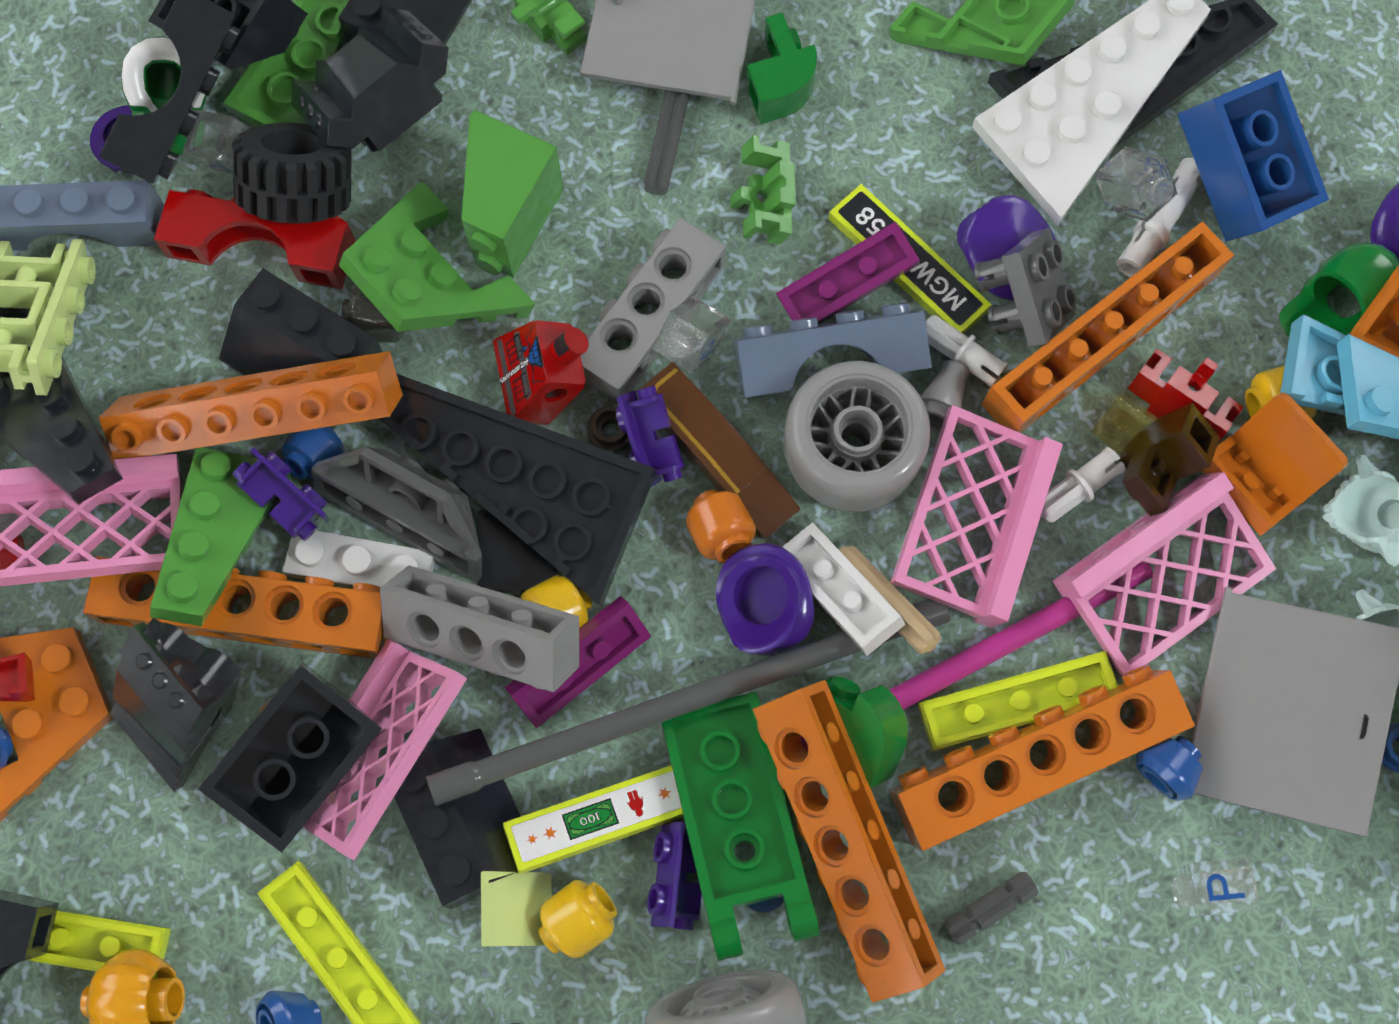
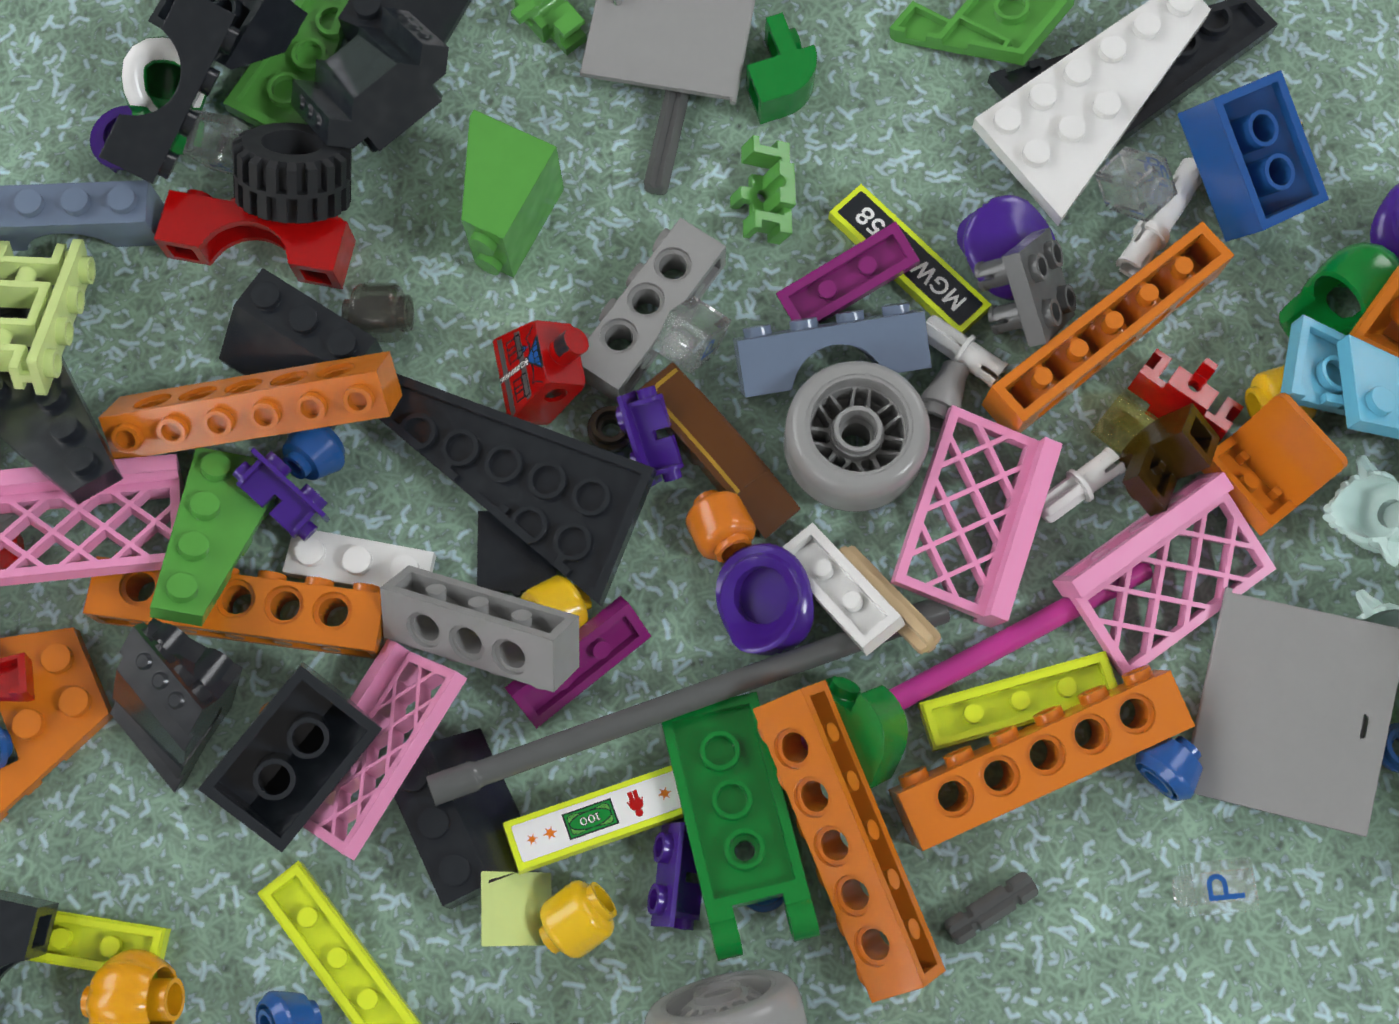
(404, 503): dark grey wedge -> none
(413, 280): bright green wing -> none

